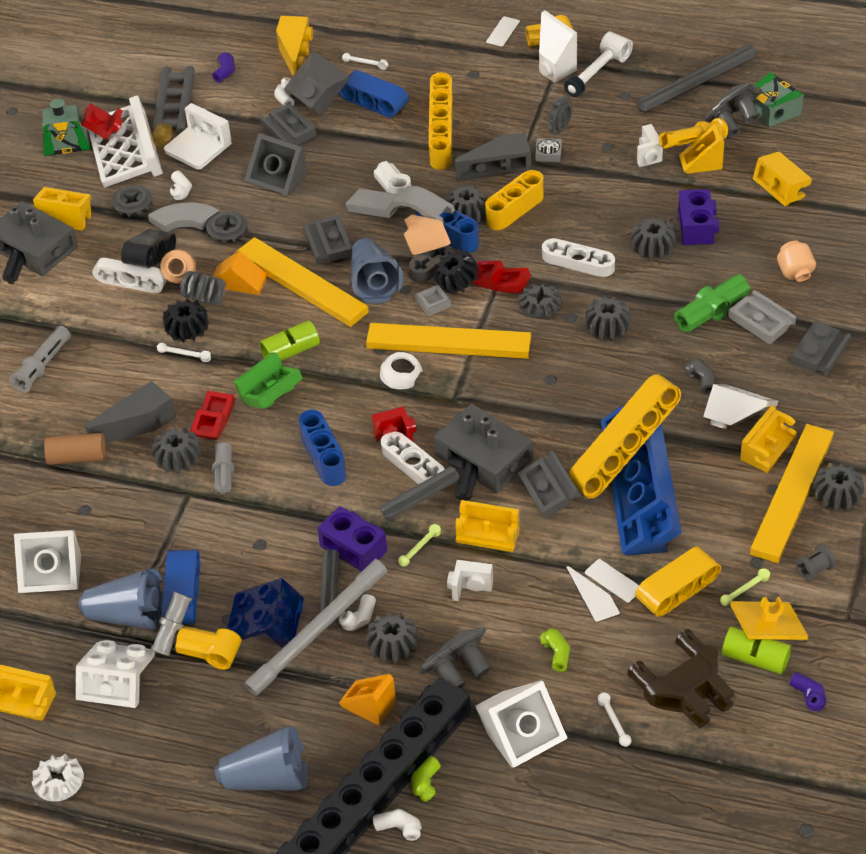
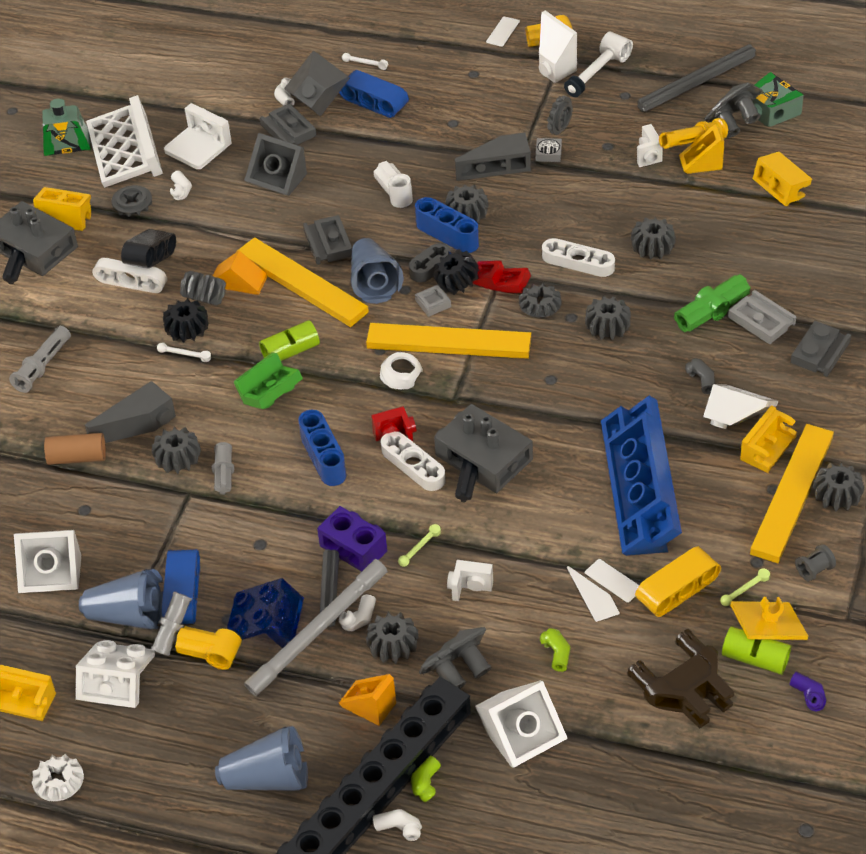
(101, 122): red bracket -> none
(162, 134): clear yellow tile -> none
(165, 92): dark grey bar -> none
(176, 264): light nougat head -> none
(182, 215): light grey tile -> none
(214, 415): red slope -> none
(219, 222): dark grey gear -> none
(226, 69): dark purple arm -> none
(293, 40): yellow slope -> none
(386, 204): light grey piece -> none
(419, 493): dark grey axle -> none
(425, 234): light nougat slope -> none
(440, 121): yellow beam -> none
(487, 526): yellow hinge -> none
(514, 200): yellow beam -> none
(549, 484): dark grey plate -> none
(604, 700): white hinge -> none
(624, 435): yellow beam -> none
(697, 217): dark purple brick -> none
(796, 261): light nougat head -> none

